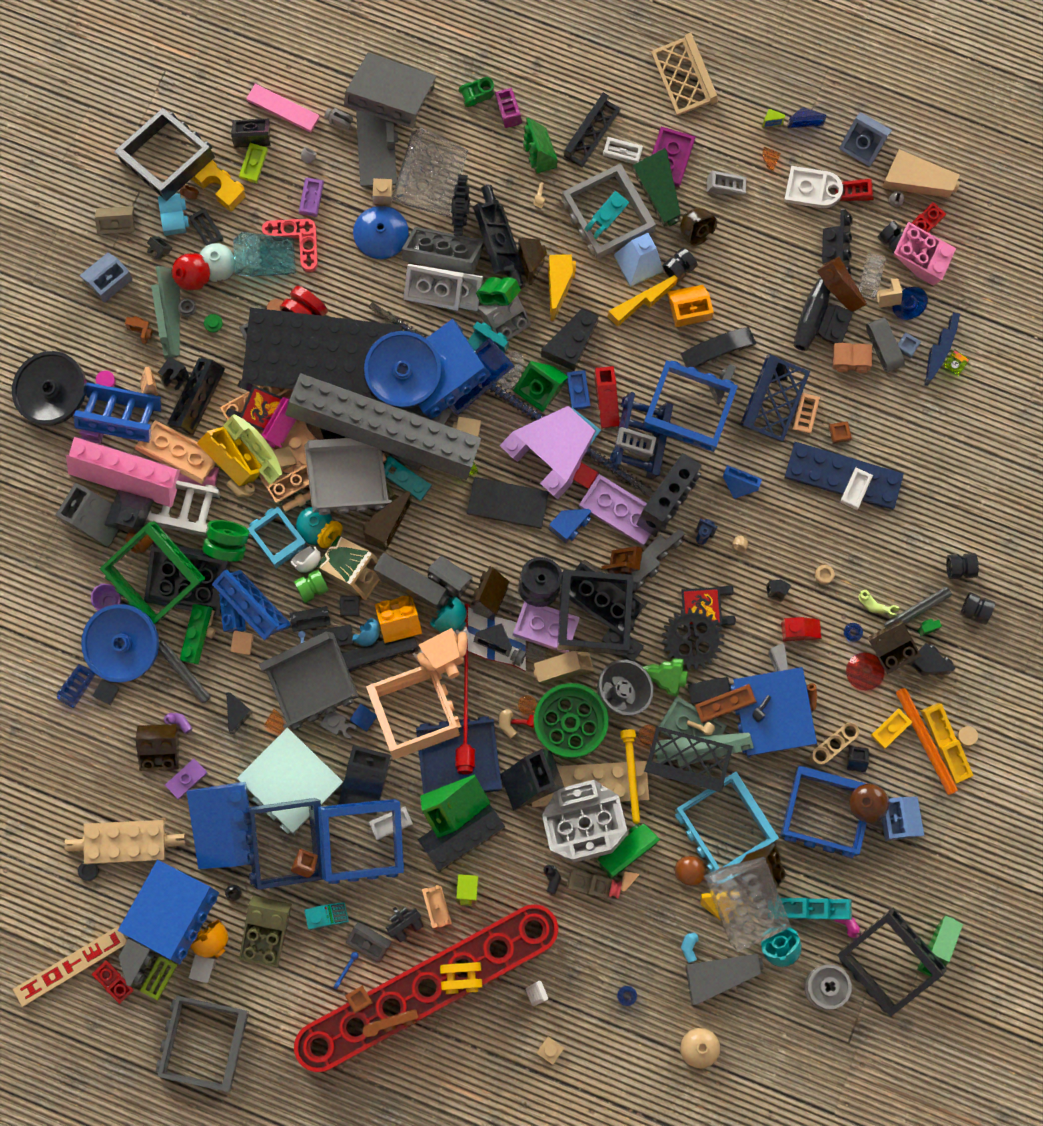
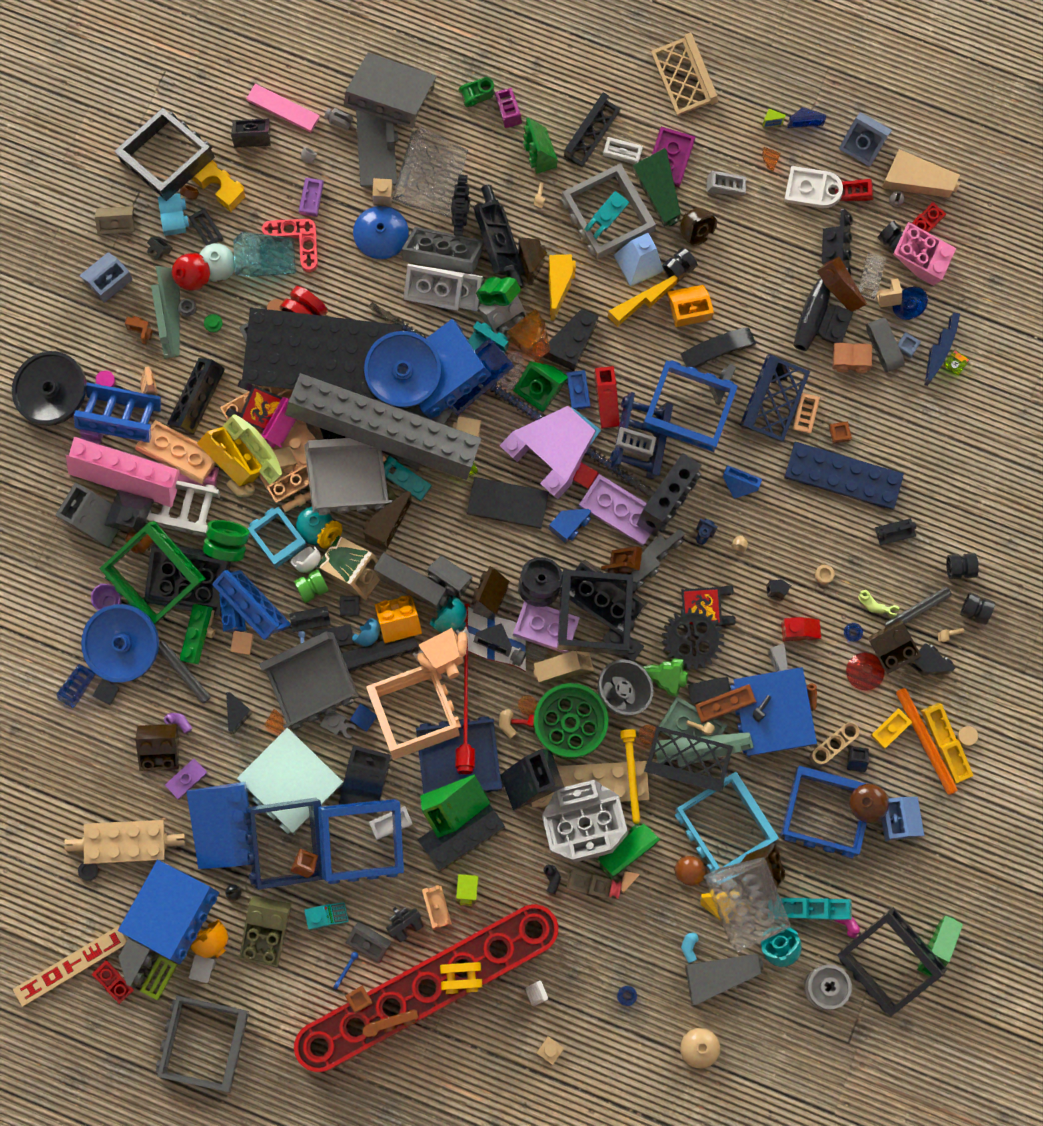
(172, 371): black hinge -> none
(253, 163): lime plate -> none
(531, 336): none -> clear orange slope
(856, 488): white tile -> none
(895, 531): none -> black hinge
(929, 626): green plate -> none
(943, 636): none -> tan hand

